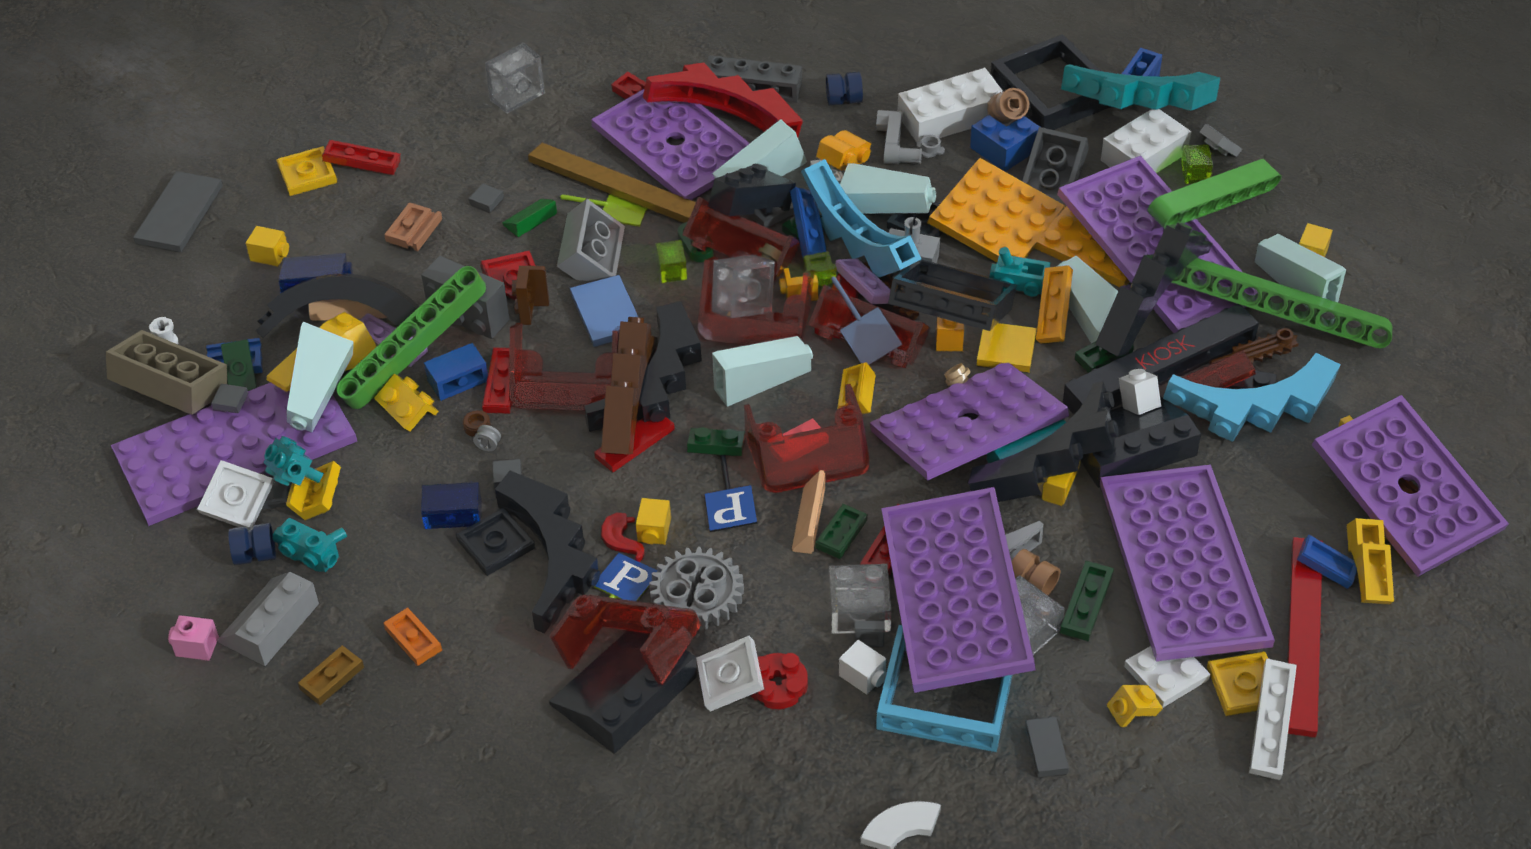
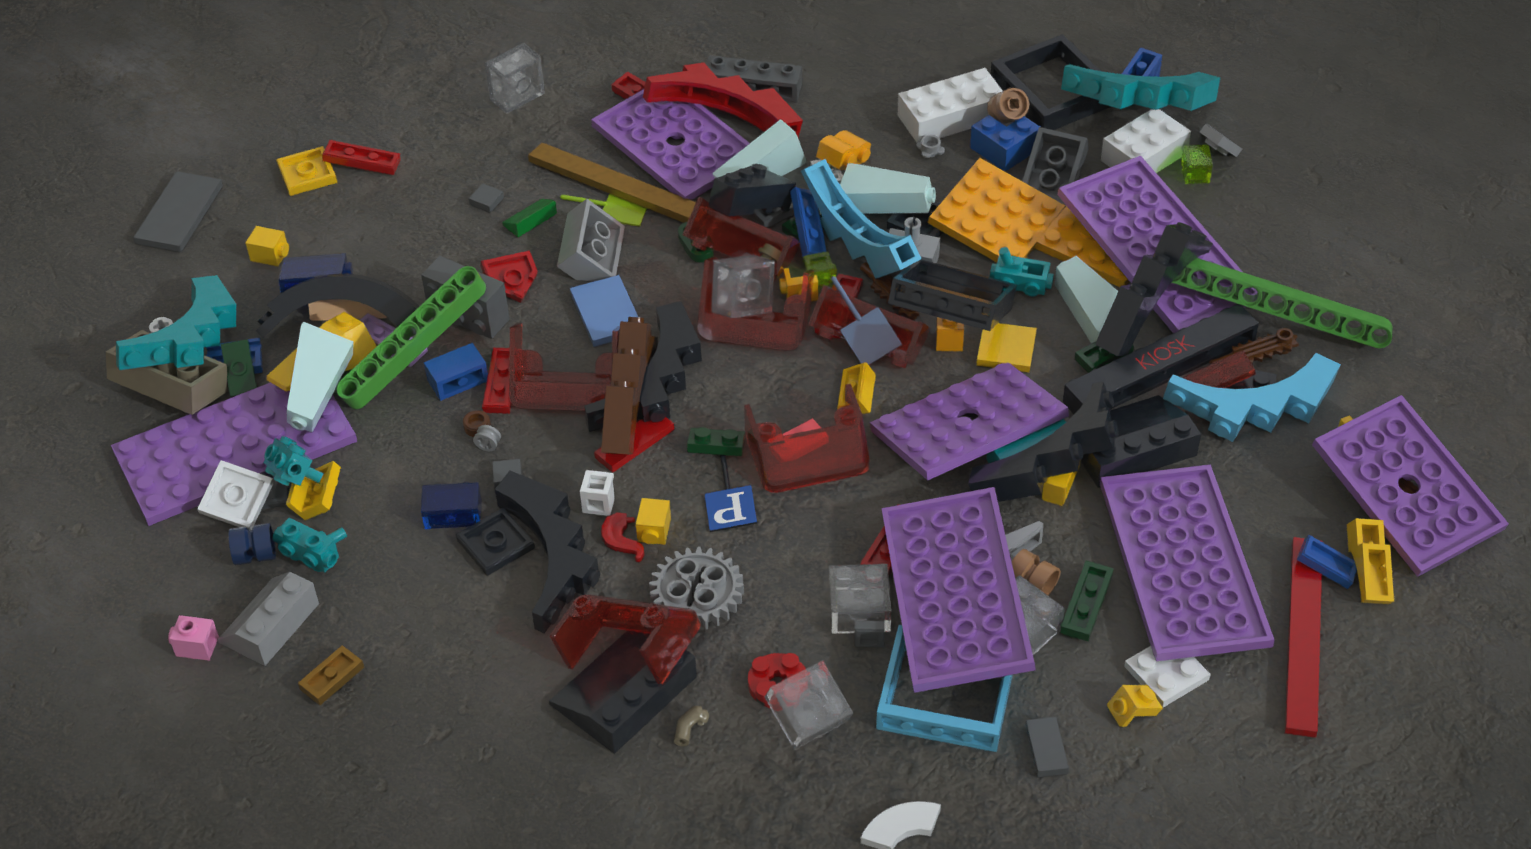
(186, 338): none -> teal arch
(229, 398): dark grey tile -> none
(404, 401): yellow bracket -> none
(412, 636): orange plate -> none
(413, 226): nougat plate -> none
(530, 290): reddish brown bracket -> none
(597, 493): none -> white brick
(625, 578): blue piece -> none
(671, 261): clear neon green brick -> none
(687, 721): none -> dark tan arm
(729, 673): white plate -> none
(758, 367): light aqua slope -> none
(808, 704): none -> clear brick
(809, 514): light nougat slope -> none
(841, 531): dark green plate -> none
(844, 88): dark blue wheel -> none
(862, 667): white brick -> none
(863, 280): lavender tile -> none
(893, 154): light grey beam -> none
(957, 374): tan plate -> none
(1054, 304): light orange plate -> none
(1139, 391): white brick -> none
(1214, 193): bright green beam -> none
(1238, 681): yellow tile -> none
(1272, 719): white plate -> none
(1300, 268): light aqua slope -> none
(1316, 239): yellow brick -> none

